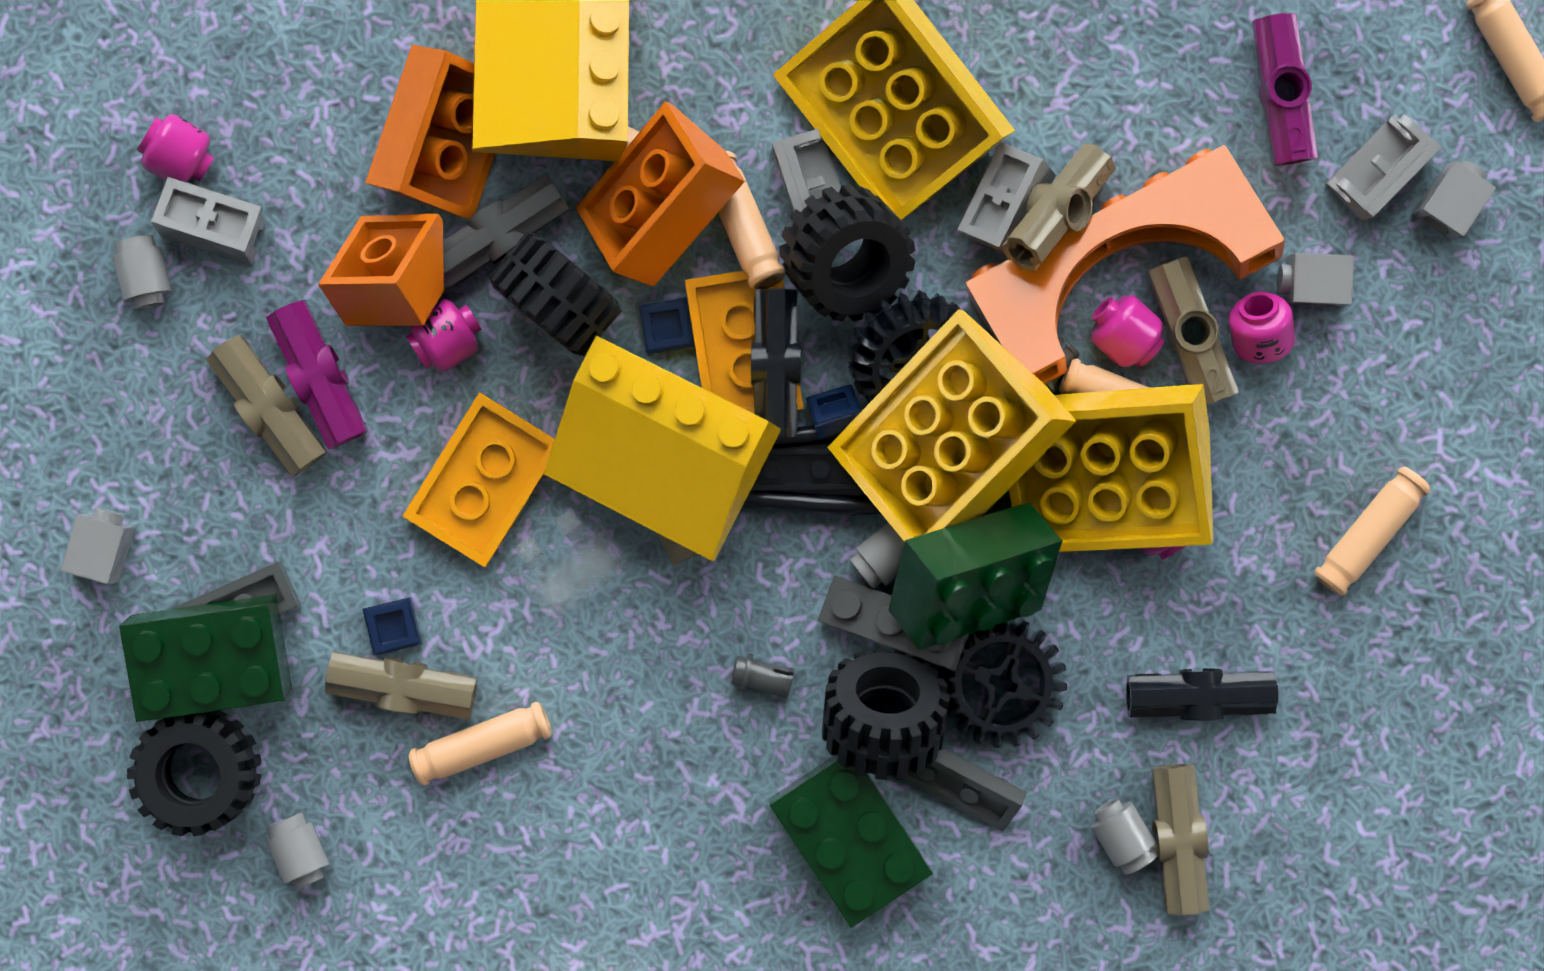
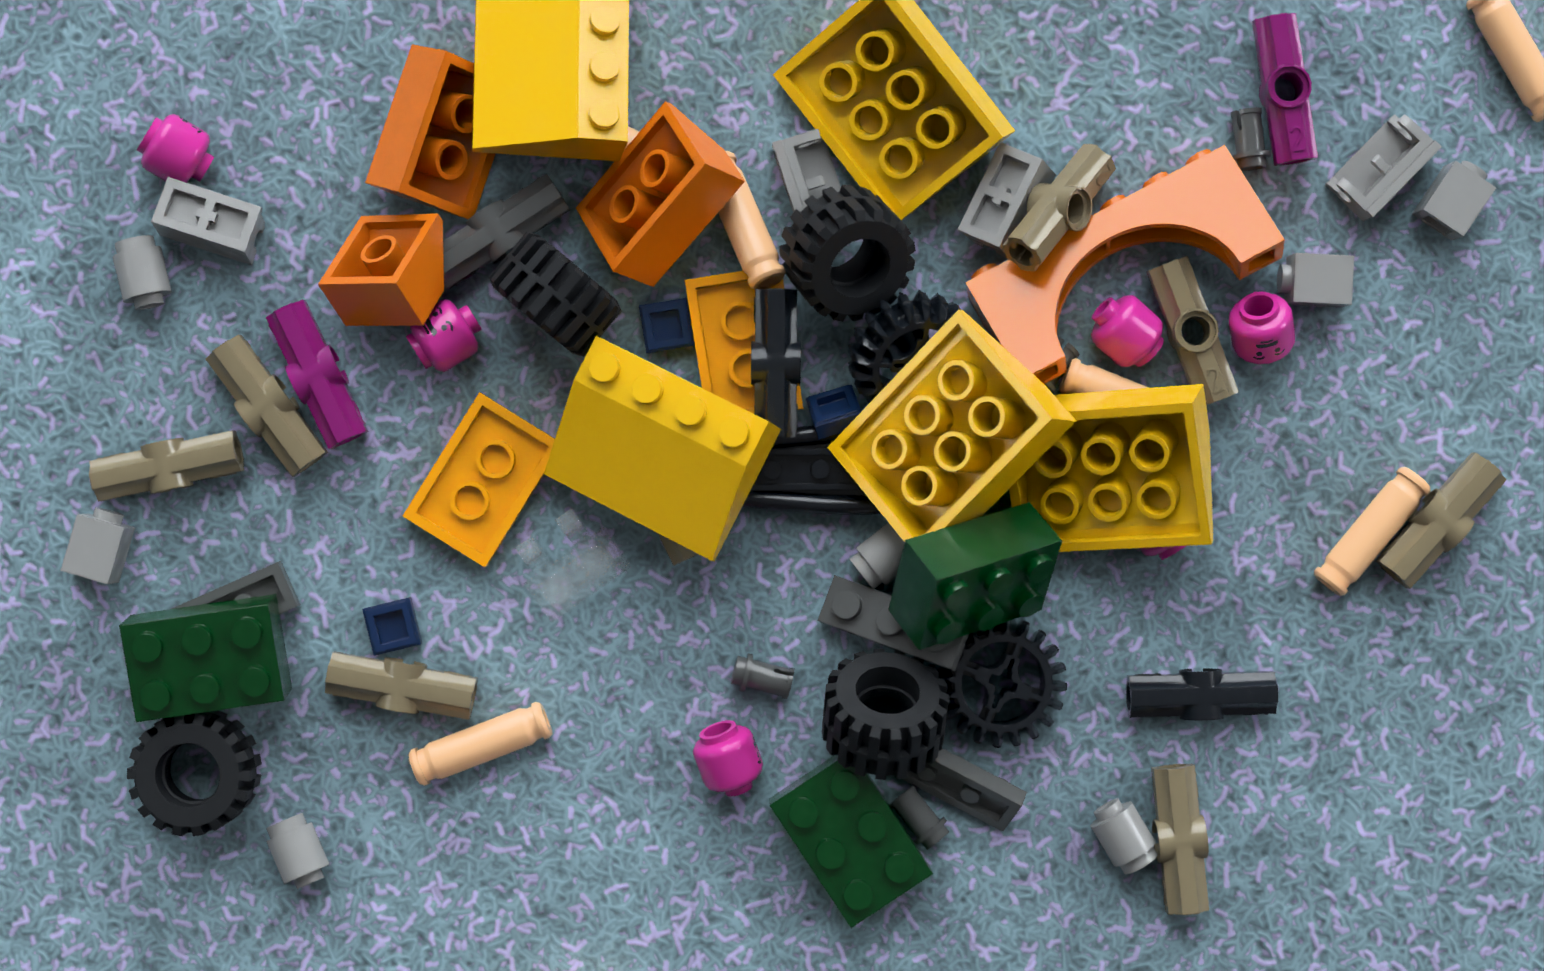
(166, 465): none -> dark tan piece
(727, 758): none -> dark pink head
(919, 818): none -> dark grey pin
(1249, 139): none -> dark grey pin
(1441, 520): none -> dark tan piece

